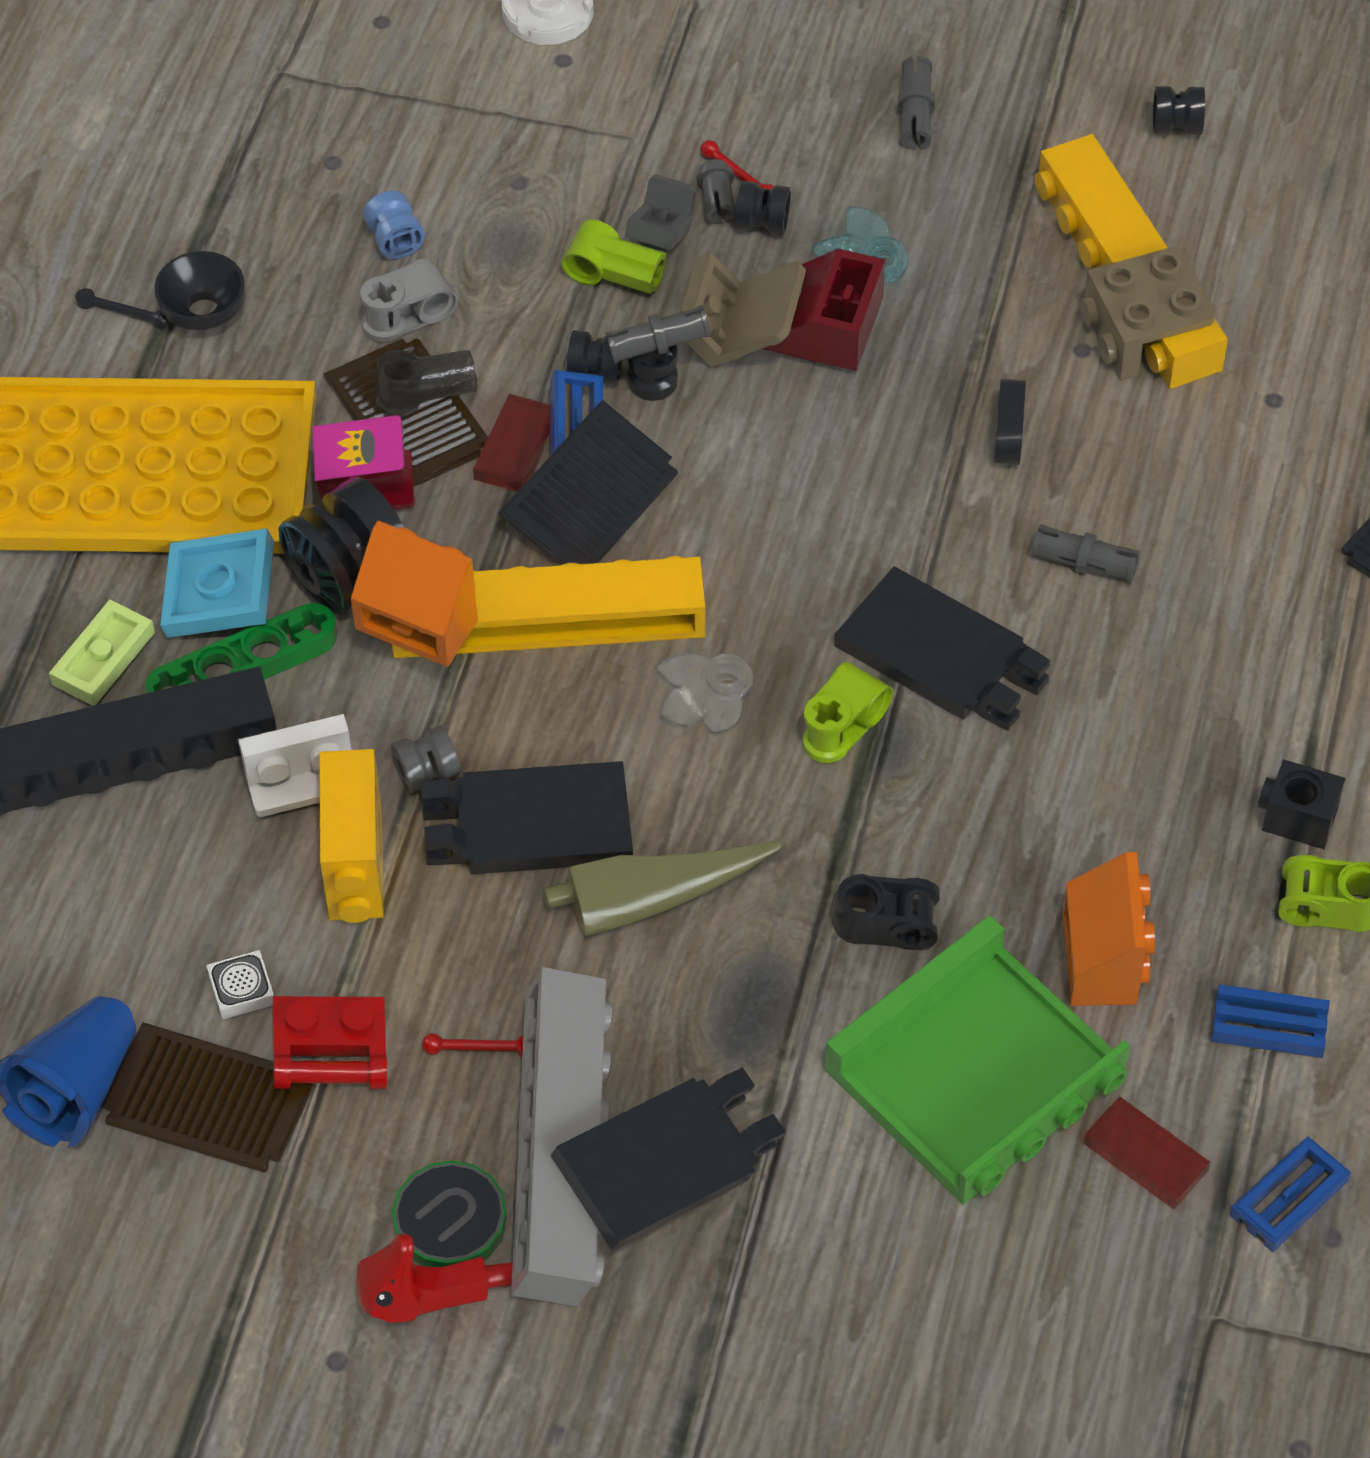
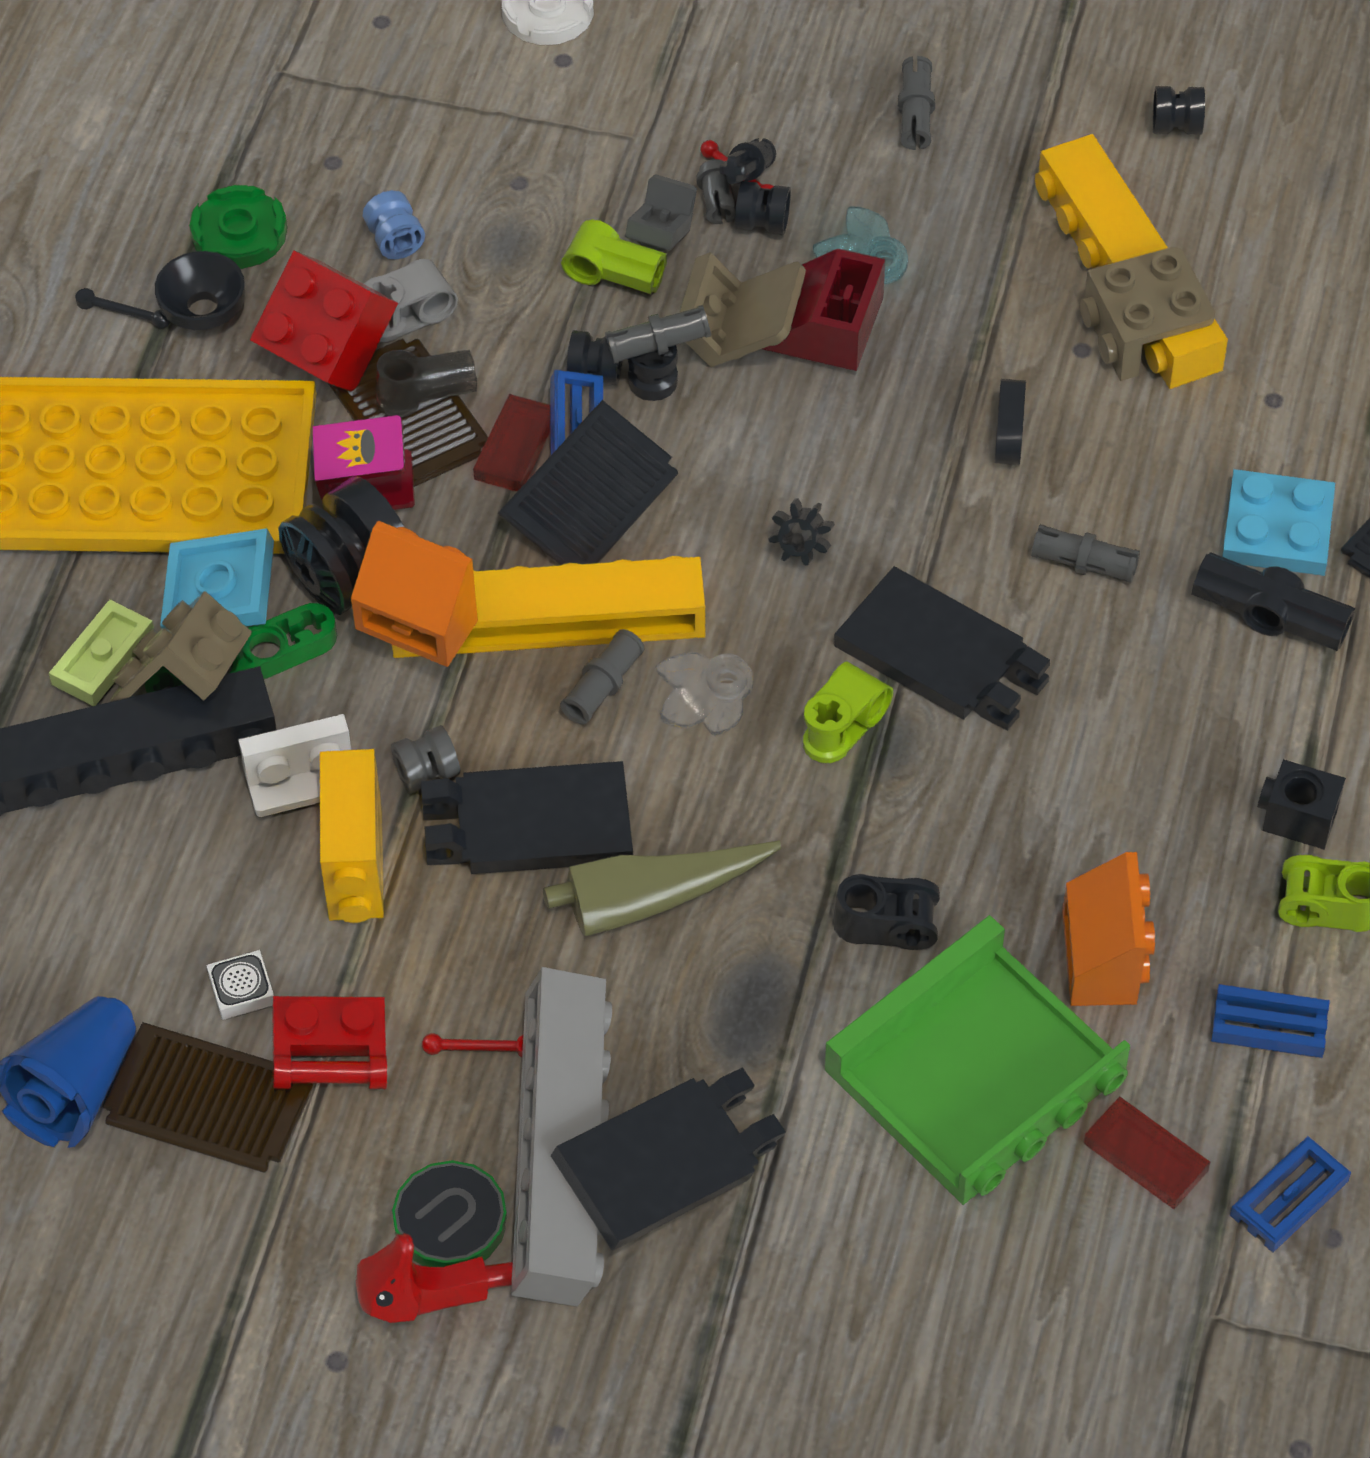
(194, 647): none -> dark tan bracket
(239, 225): none -> green tile
(323, 321): none -> red brick
(602, 676): none -> dark grey pin
(748, 160): none -> black axle
(808, 520): none -> black gear
(1273, 601): none -> black piece
(1279, 522): none -> medium azure plate

